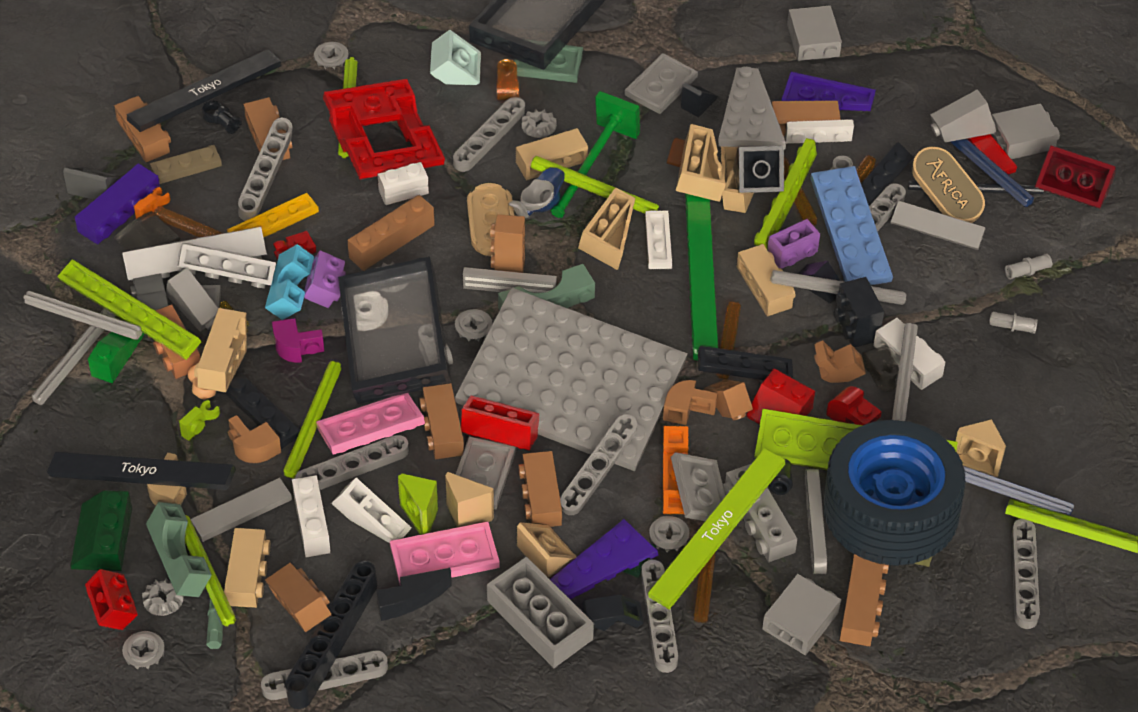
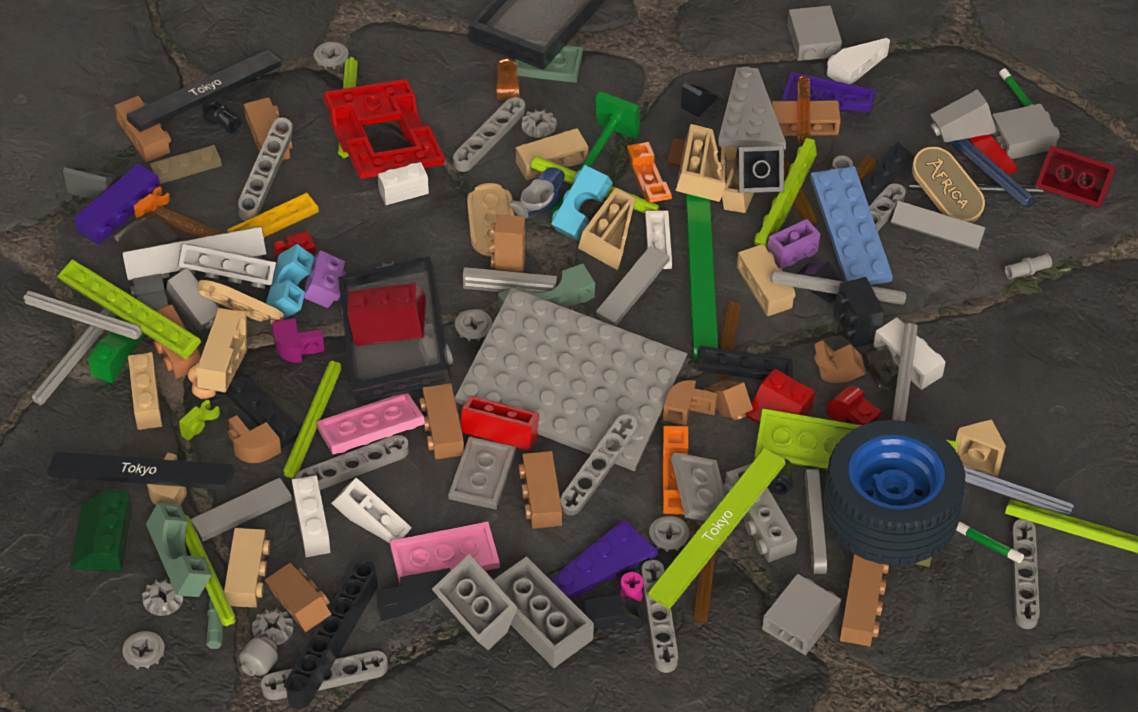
(111, 599): red brick -> none
(144, 391): none -> tan brick
(238, 301): none -> tan tile
(258, 656): none -> light grey head
(277, 636): none -> light grey gear
(387, 314): none -> dark red slope
(391, 232): medium nougat brick -> none
(418, 501): lime slope -> none
(455, 60): light aqua slope -> none
(468, 501): tan slope -> none
(477, 601): none -> light grey slope
(543, 548): tan slope -> none
(587, 185): none -> medium azure arch
(632, 286): none -> light grey tile
(632, 586): none -> dark pink bush
(646, 173): none -> orange slope
(660, 83): light grey tile -> none
(803, 109): none -> clear orange axle
(819, 131): white plate -> none
(855, 61): none -> white slope
(990, 542): none -> green bar
(1013, 322): light grey axle -> none
(1016, 89): none -> green bar

